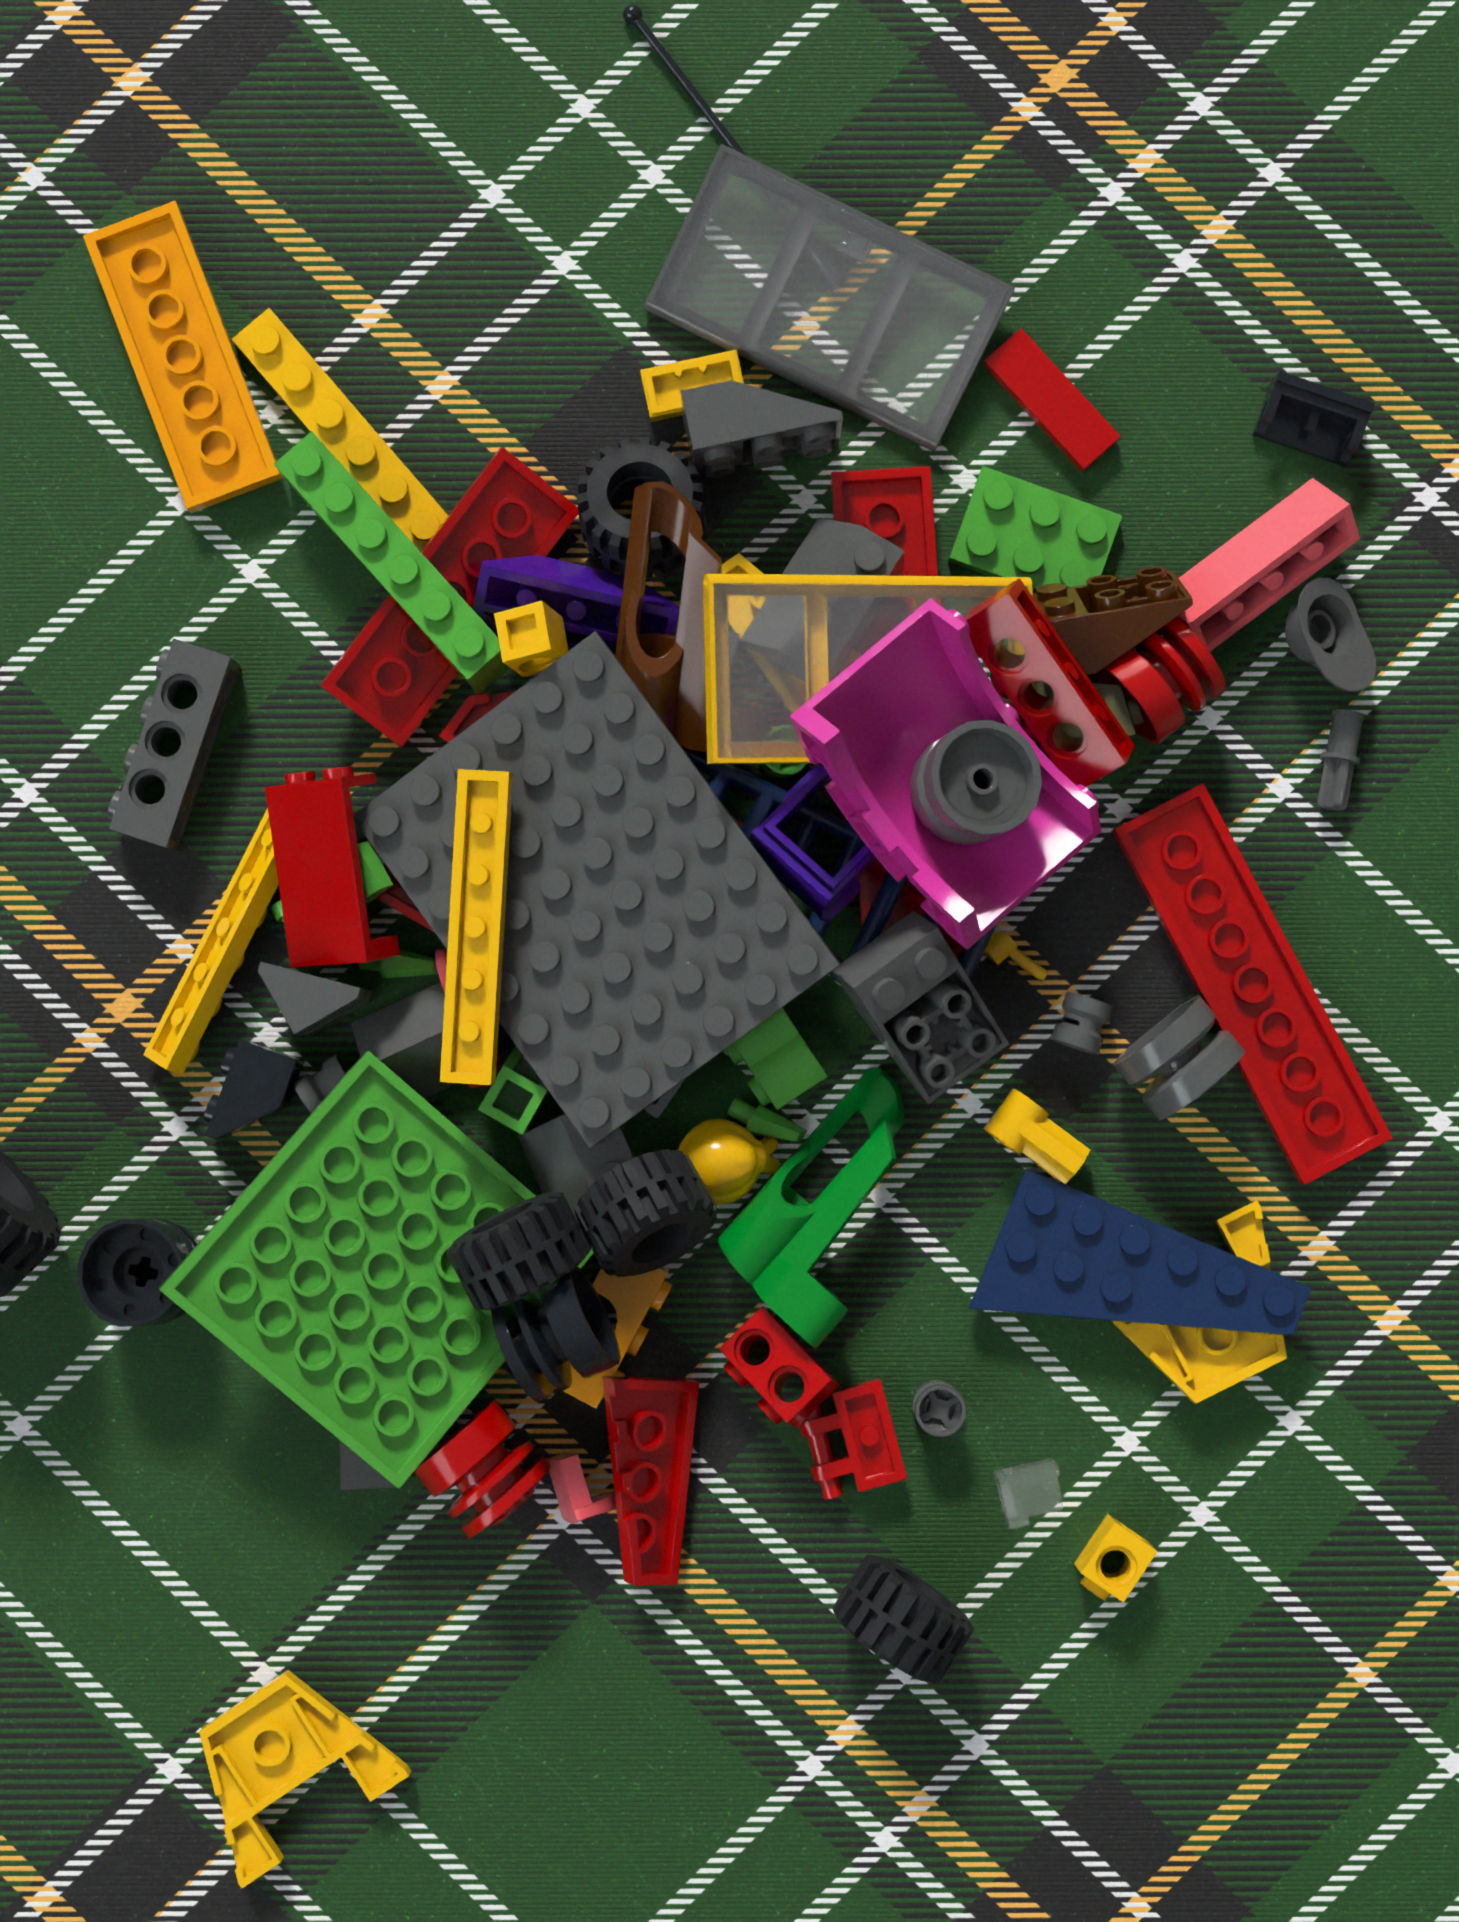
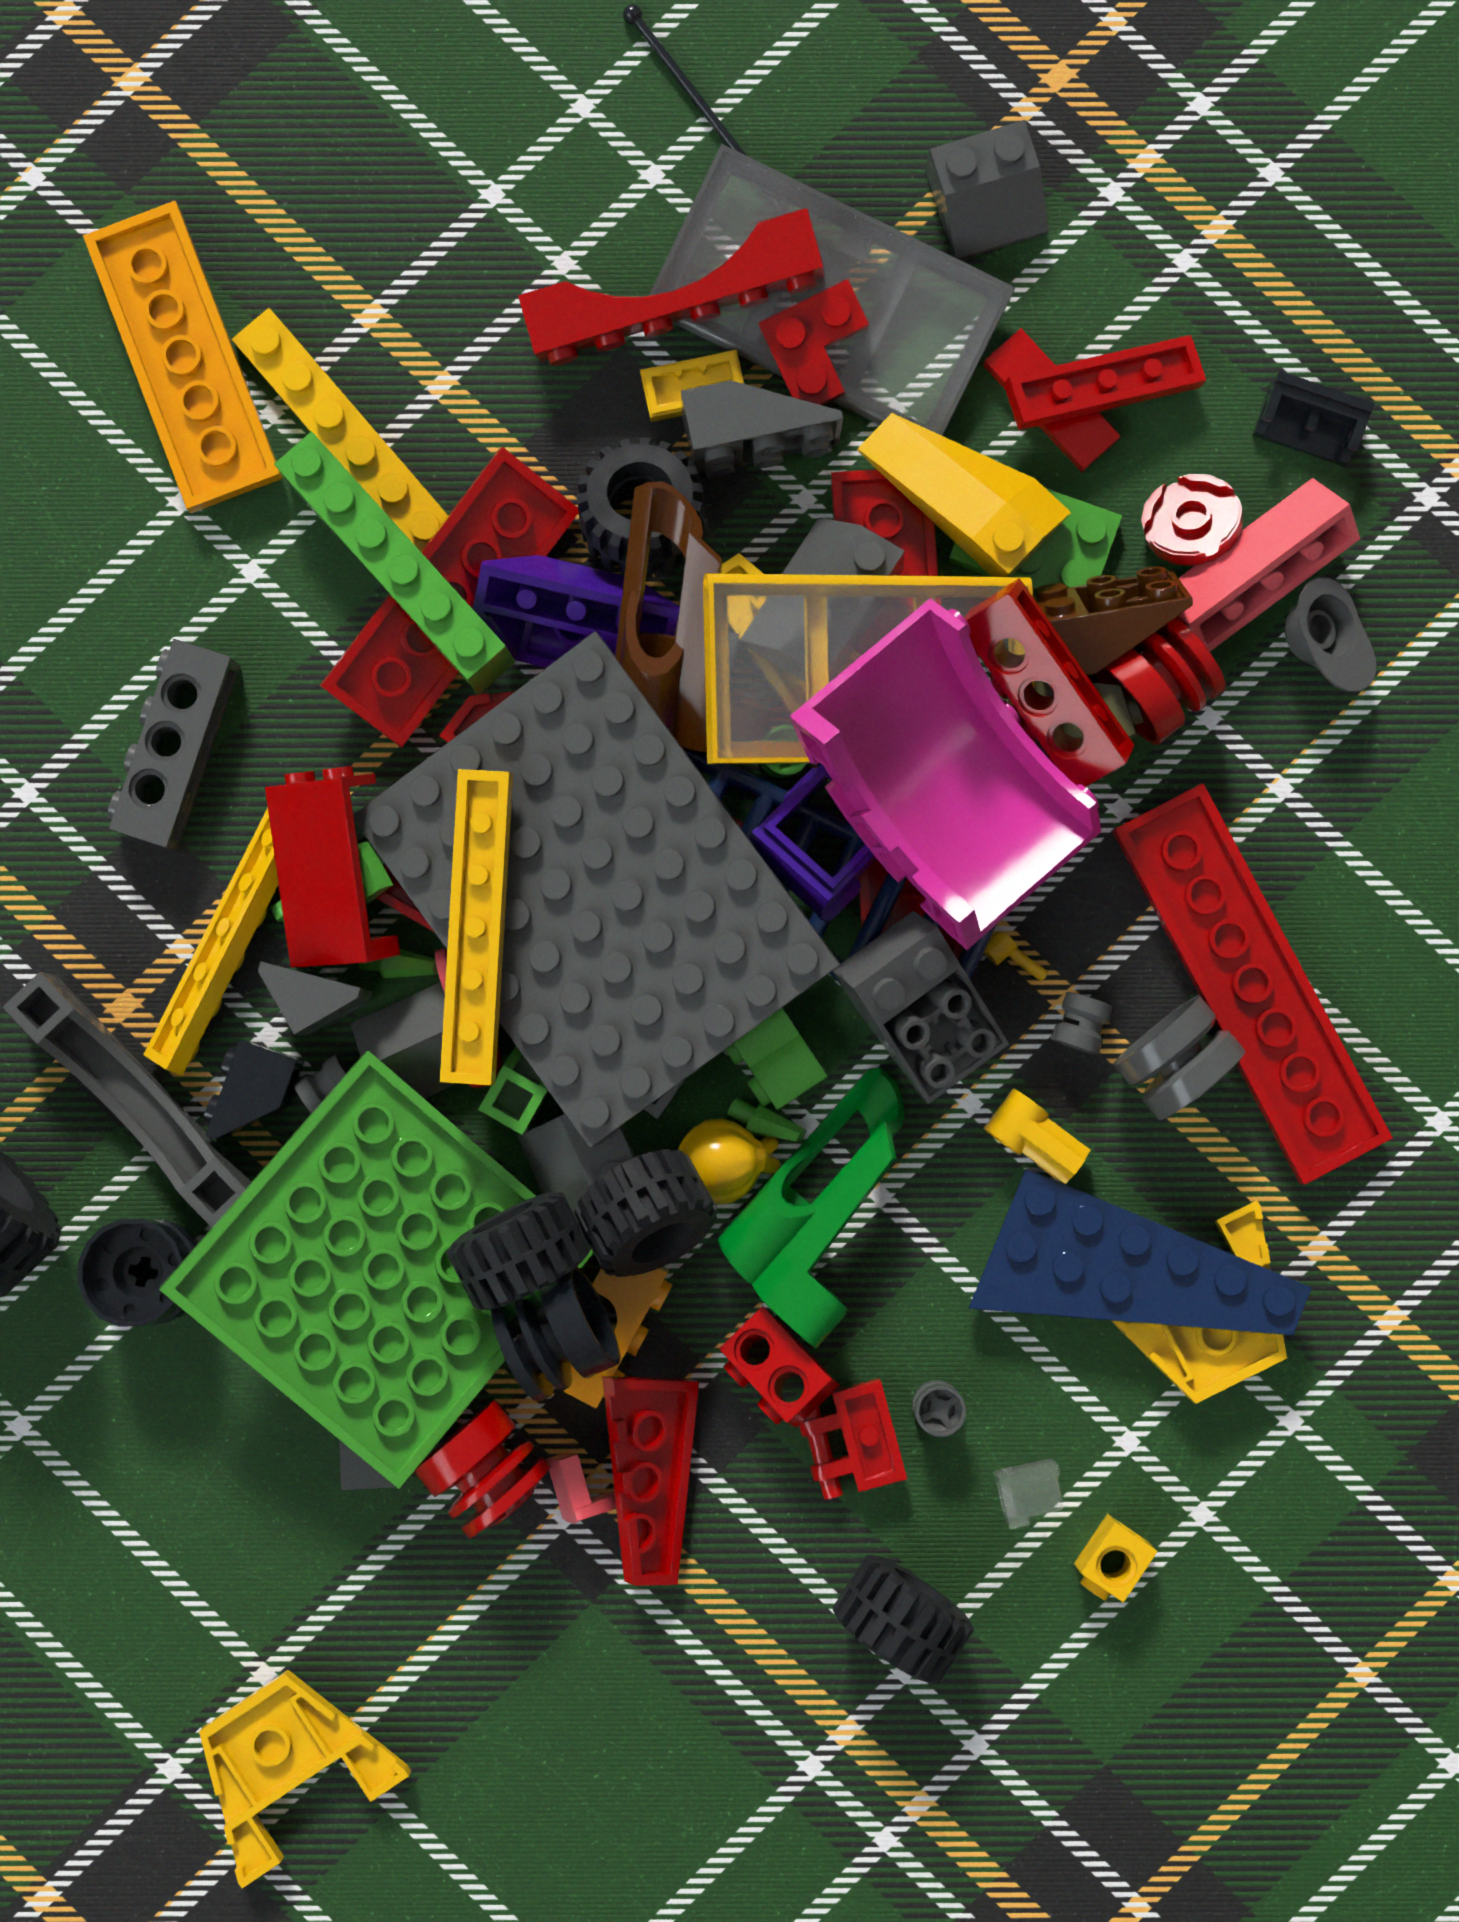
(100, 1061): none -> dark grey arch
(530, 637): yellow brick -> none
(773, 258): none -> red arch
(802, 334): none -> red plate
(975, 500): none -> yellow wedge
(975, 782): dark grey wheel -> none
(988, 190): none -> dark grey slope
(1104, 382): none -> red plate
(1192, 520): none -> tile
(1340, 759): dark grey axle -> none

